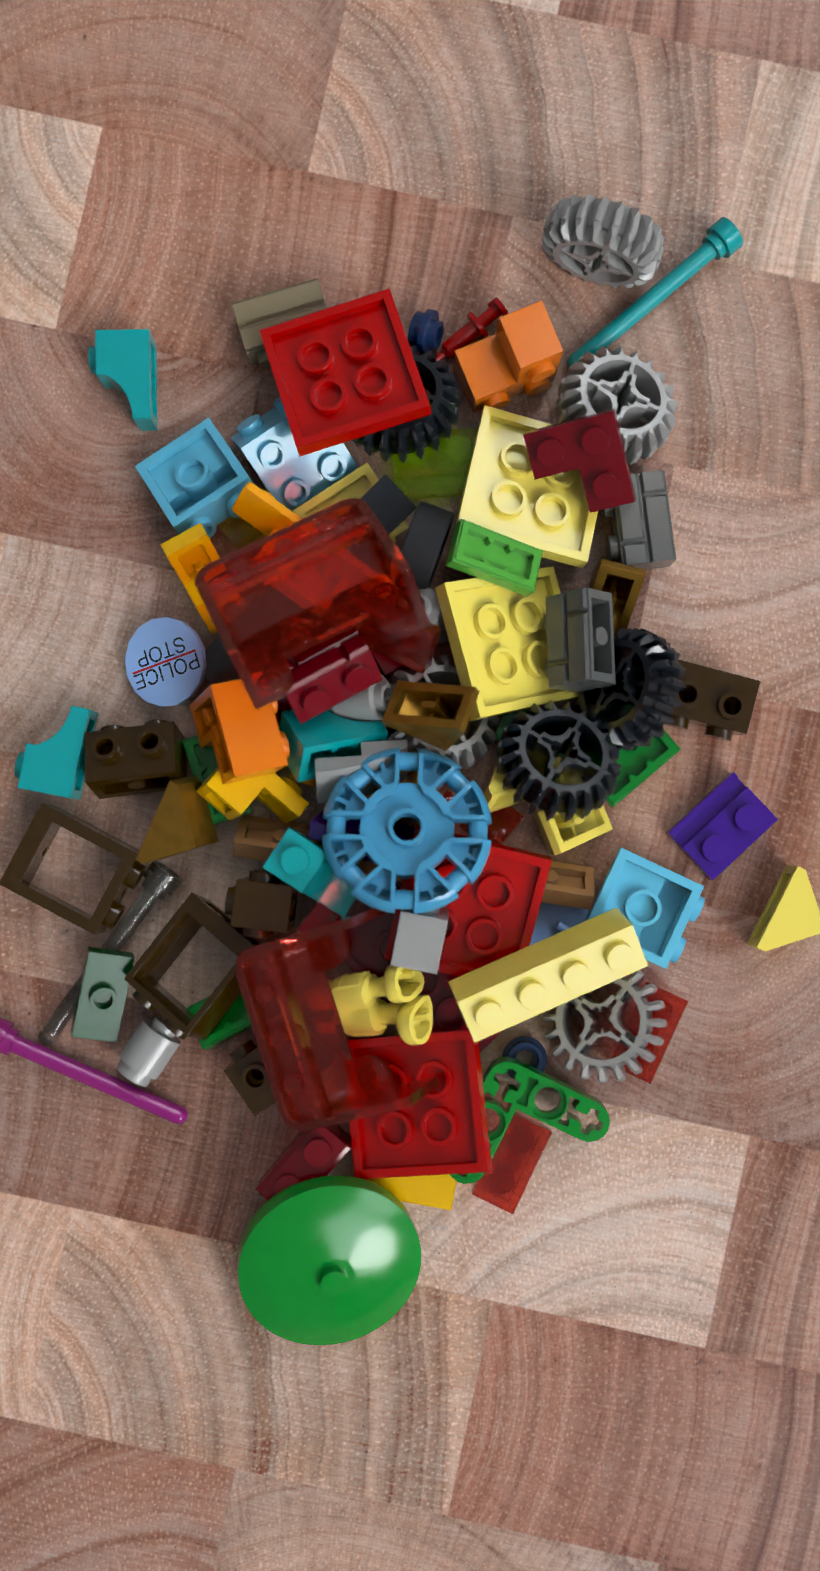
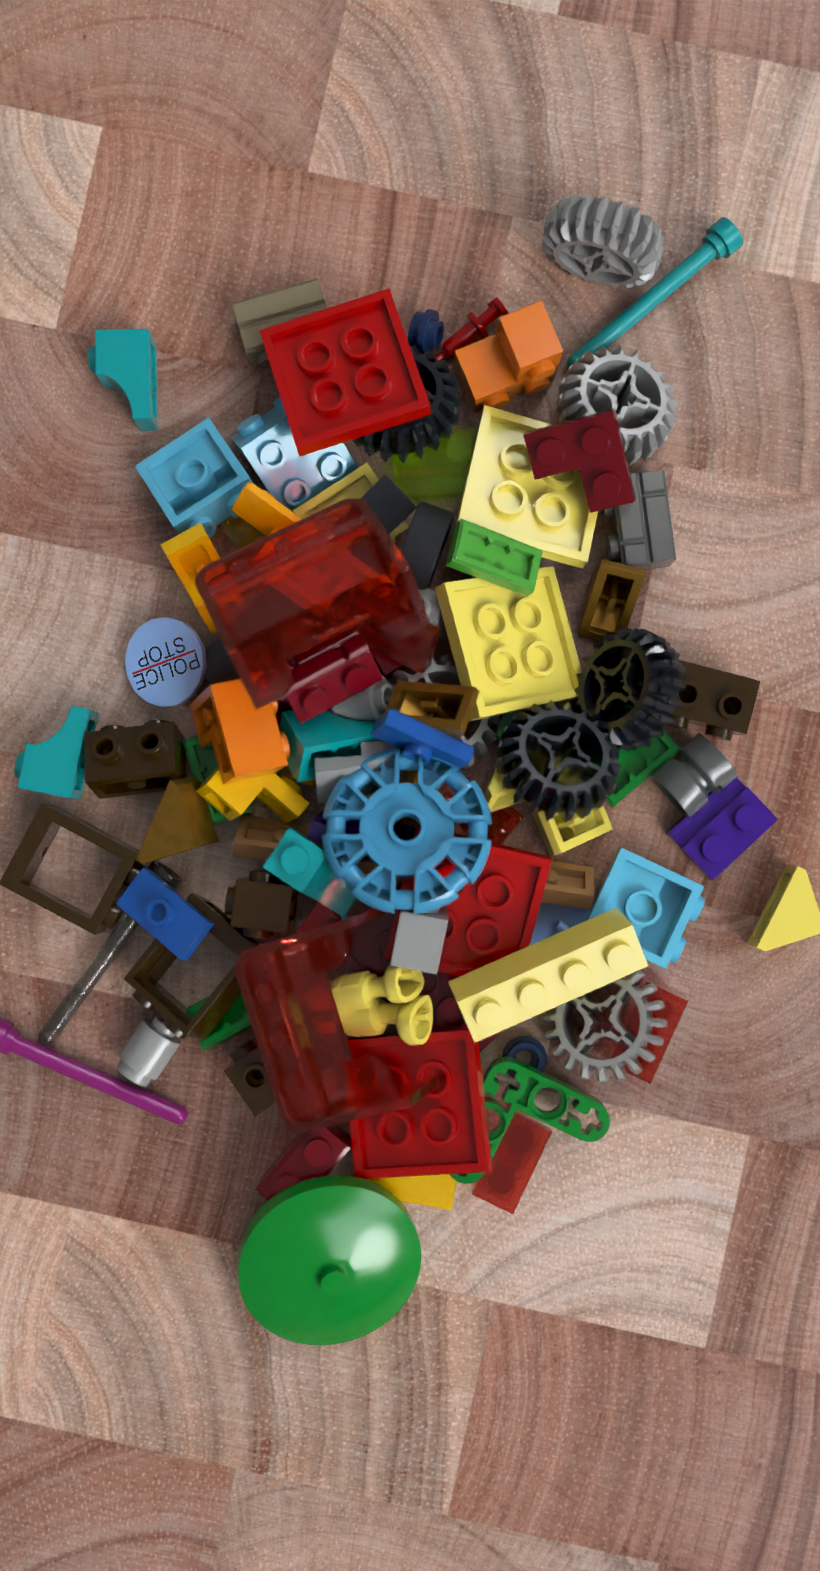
(102, 994): plate -> none
(165, 914): none -> blue plate
(420, 739): none -> blue plate
(580, 640): dark grey brick -> none
(694, 775): none -> dark grey wheel

